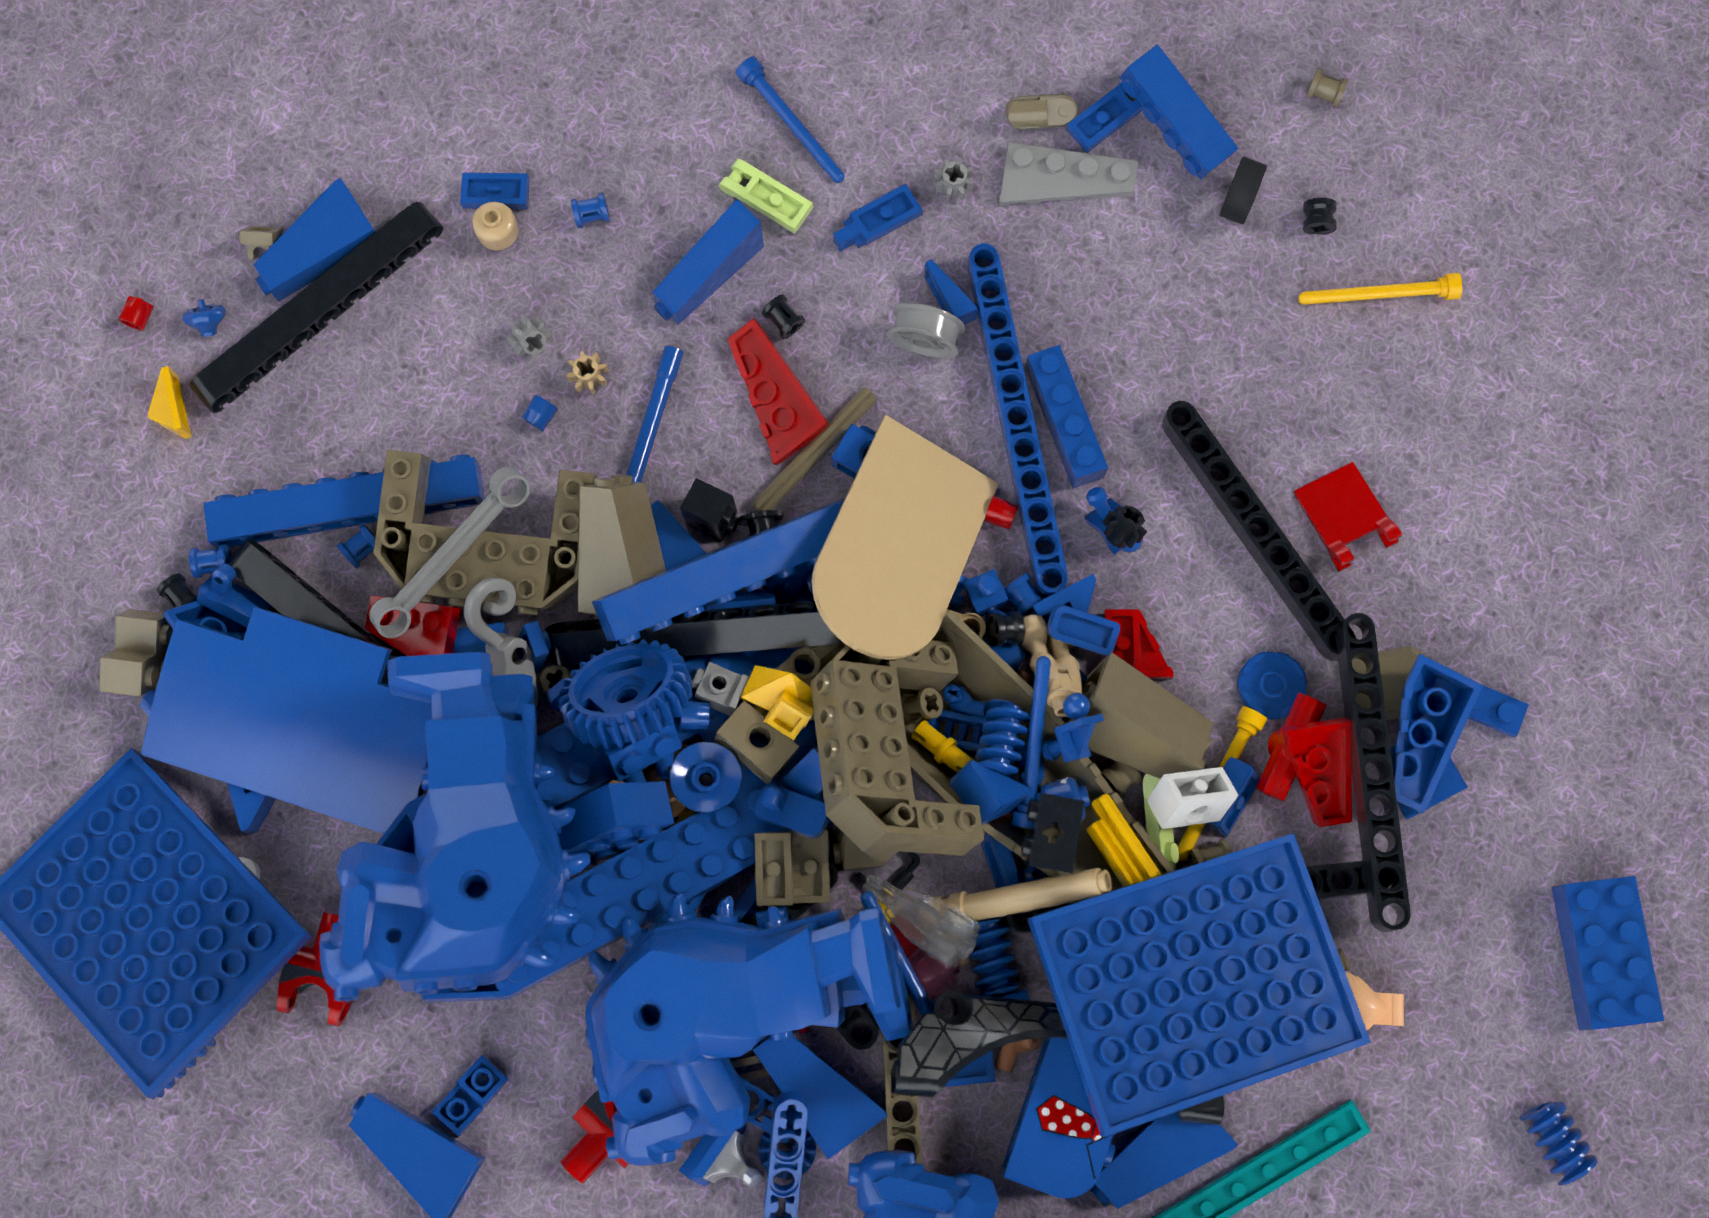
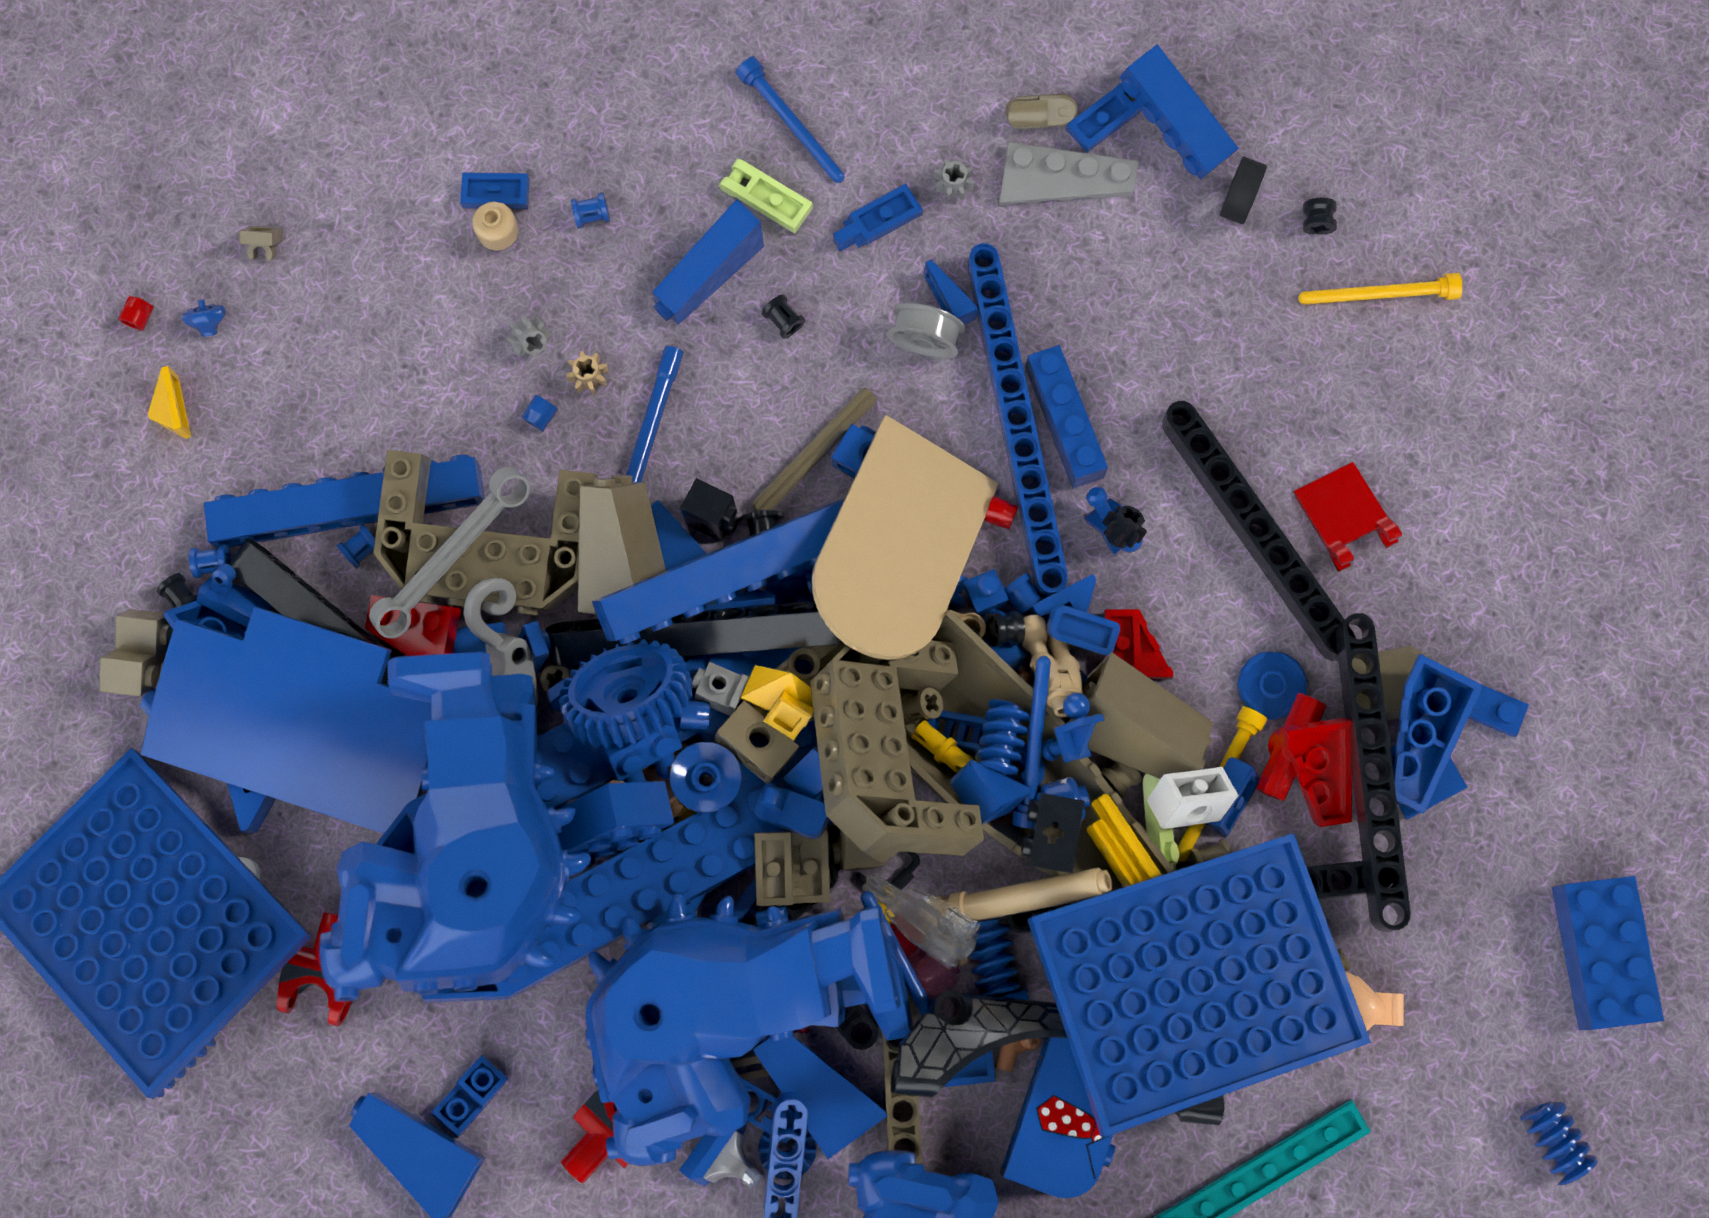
(313, 242): blue slope -> none
(314, 306): black beam -> none
(775, 392): red wing -> none
(963, 702): blue arm -> none
(1003, 866): blue piece -> none
(1158, 1156): blue slope -> none
(1327, 88): dark tan bush -> none

